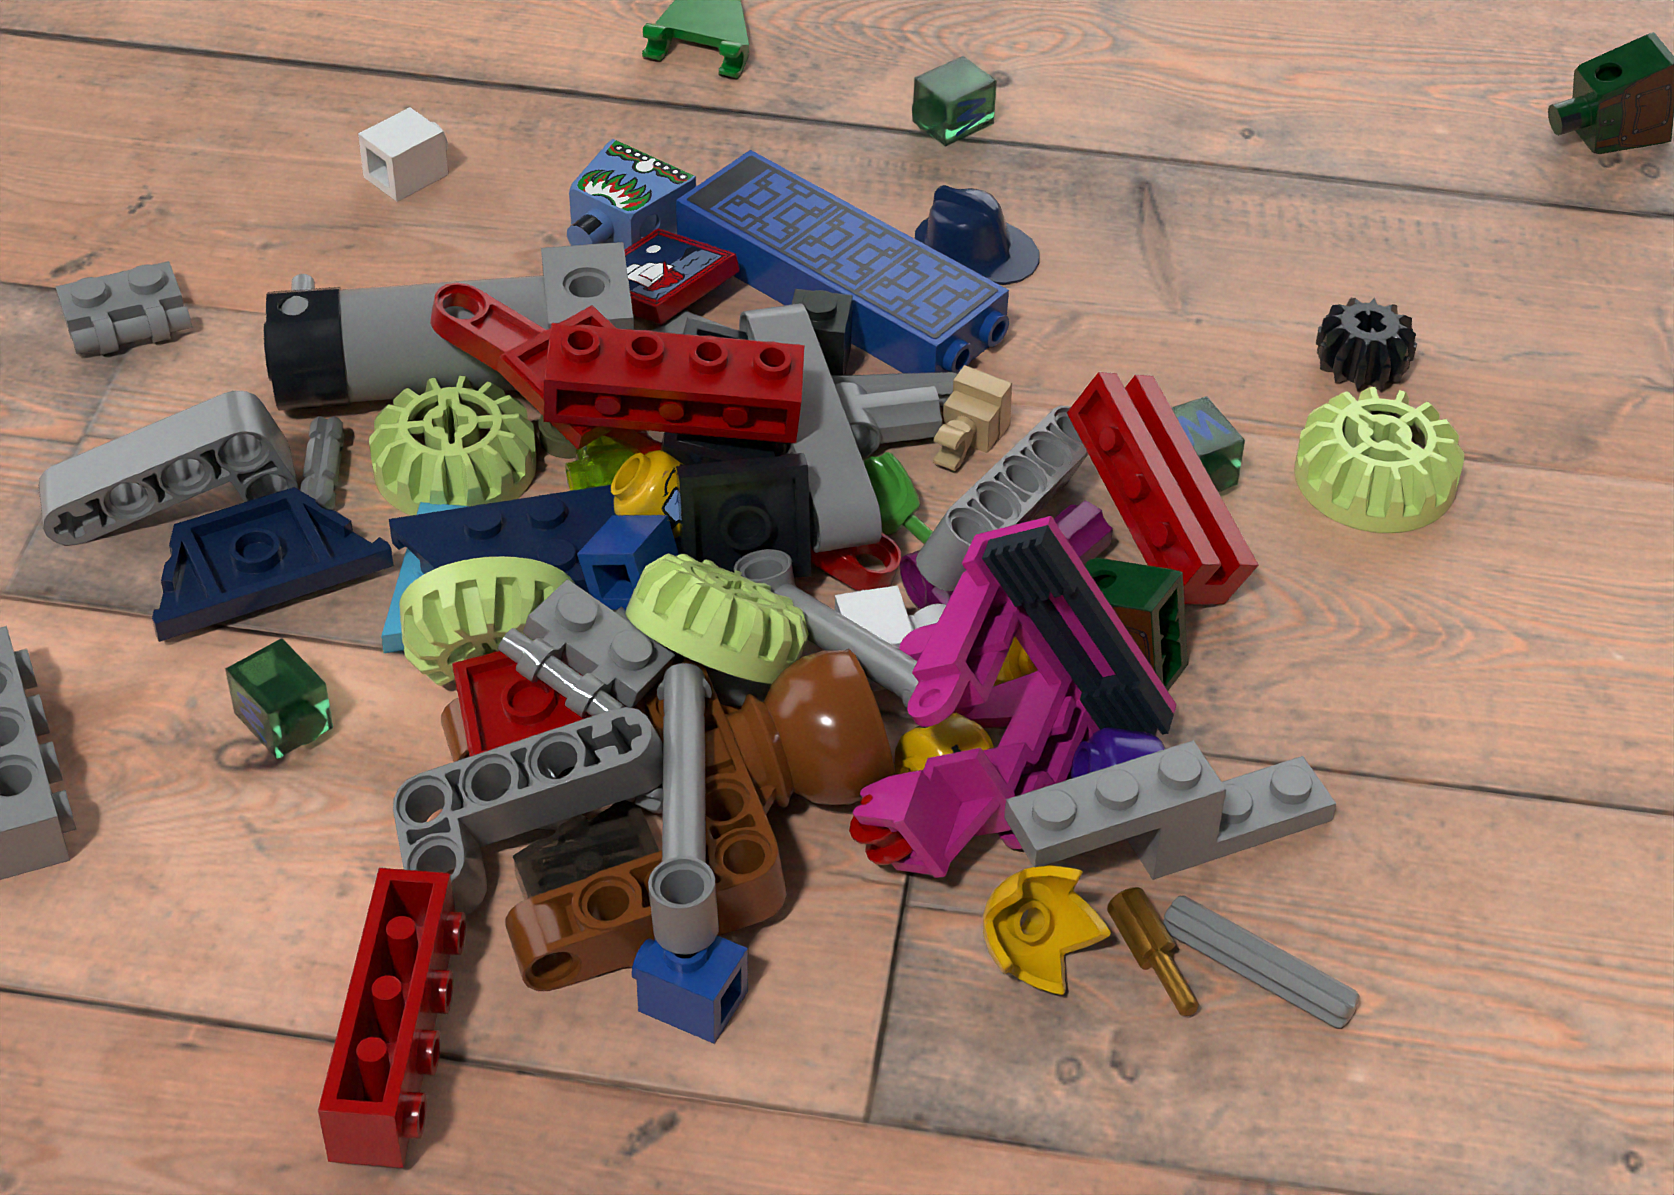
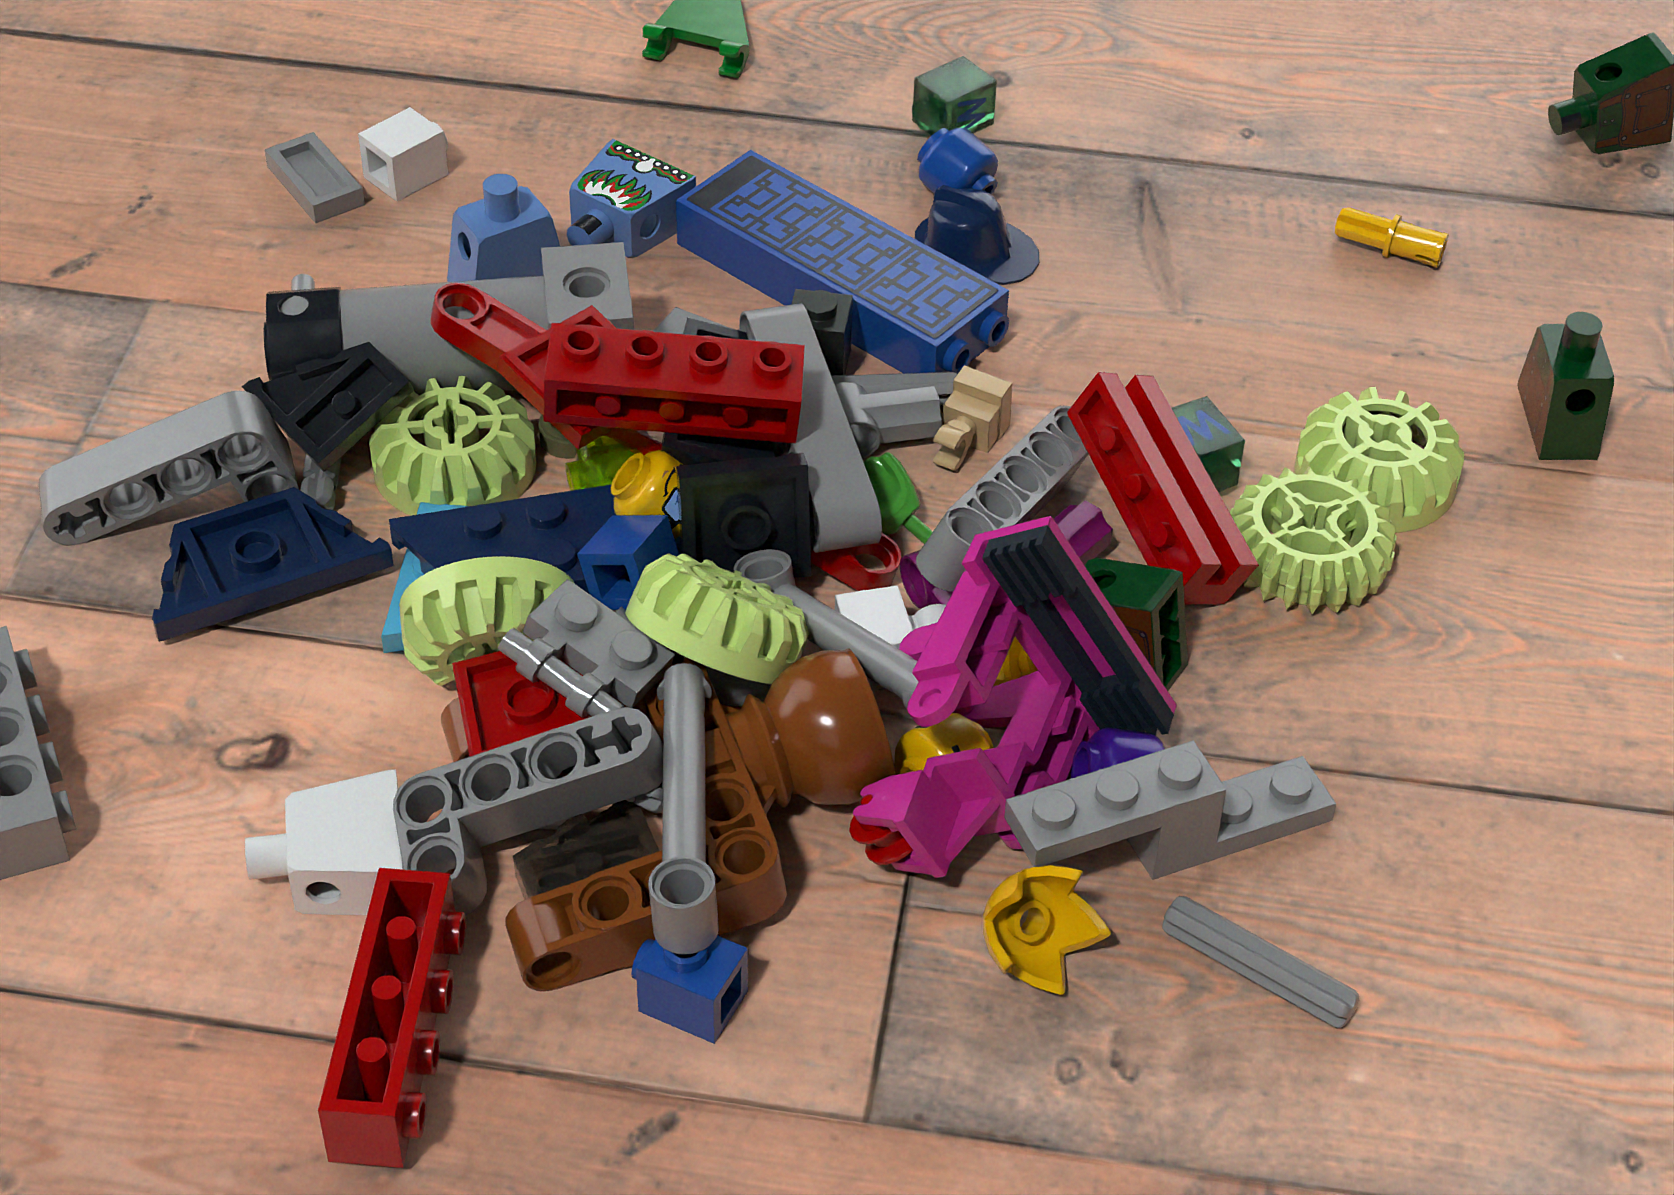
(123, 308): light grey plate -> none
(279, 698): clear green brick -> none
(314, 177): none -> light grey tile
(332, 844): none -> white torso
(333, 400): none -> black wing
(500, 233): none -> medium blue torso
(673, 272): tile -> none
(957, 161): none -> blue head
(1151, 944): pearl gold axle -> none
(1311, 529): none -> yellowish green gear
(1366, 343): black gear -> none
(1392, 236): none -> yellow axle
(1574, 366): none -> dark green torso

